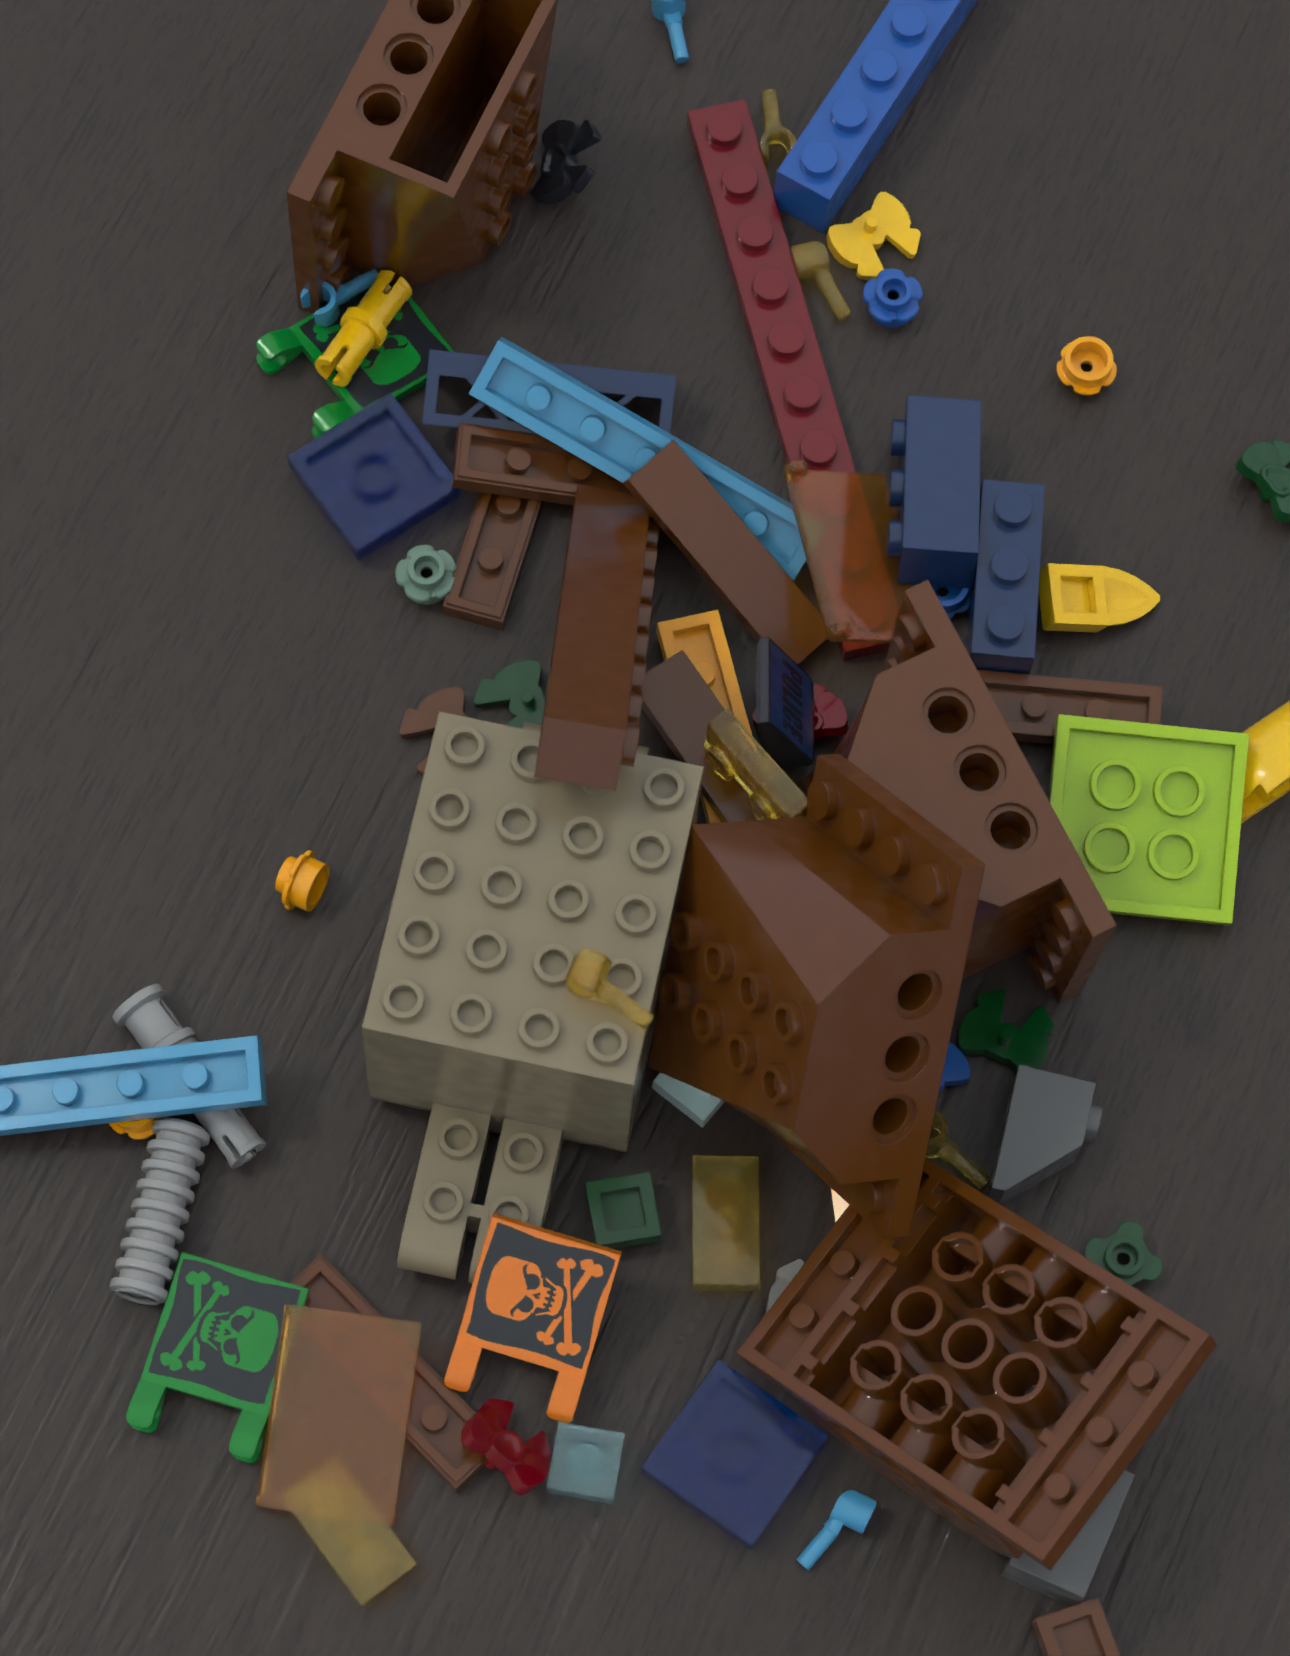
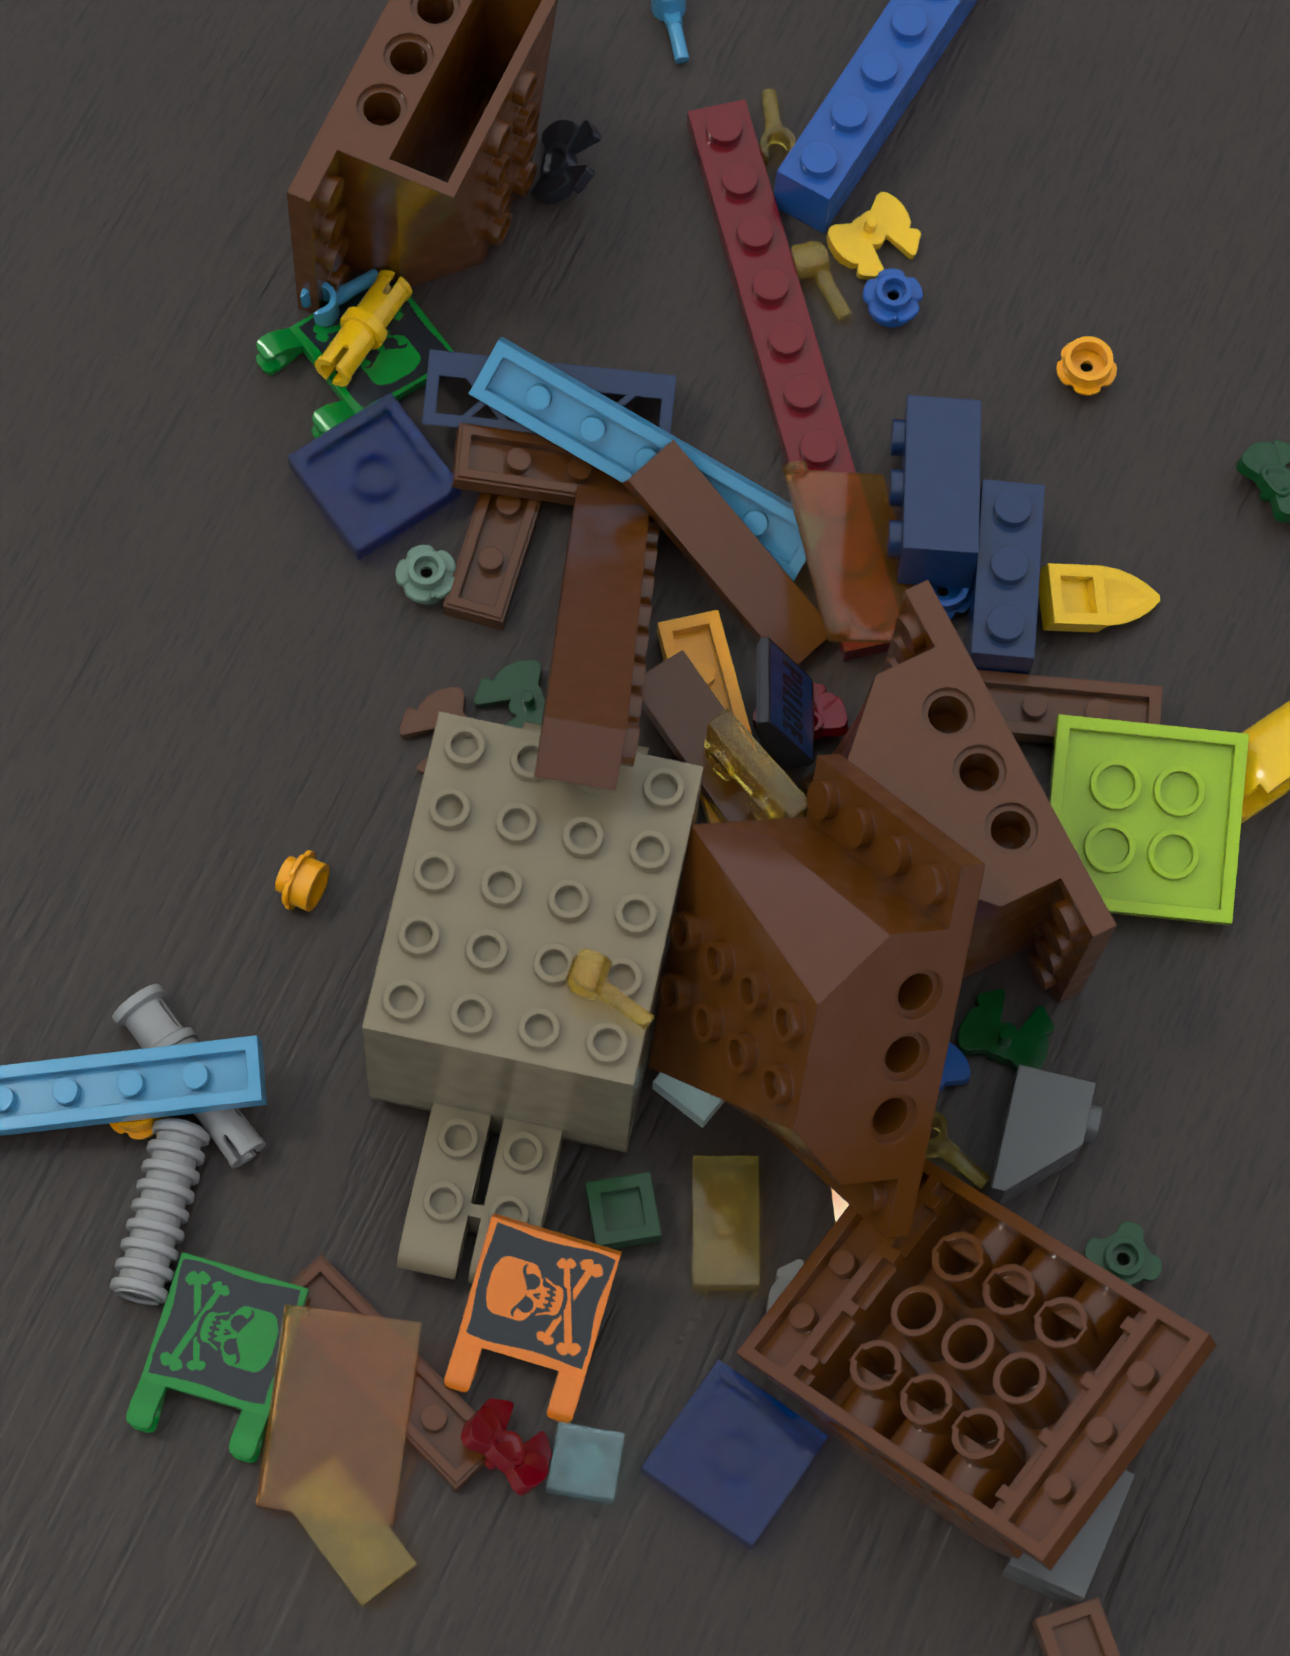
(850, 1510): dark azure hand -> none

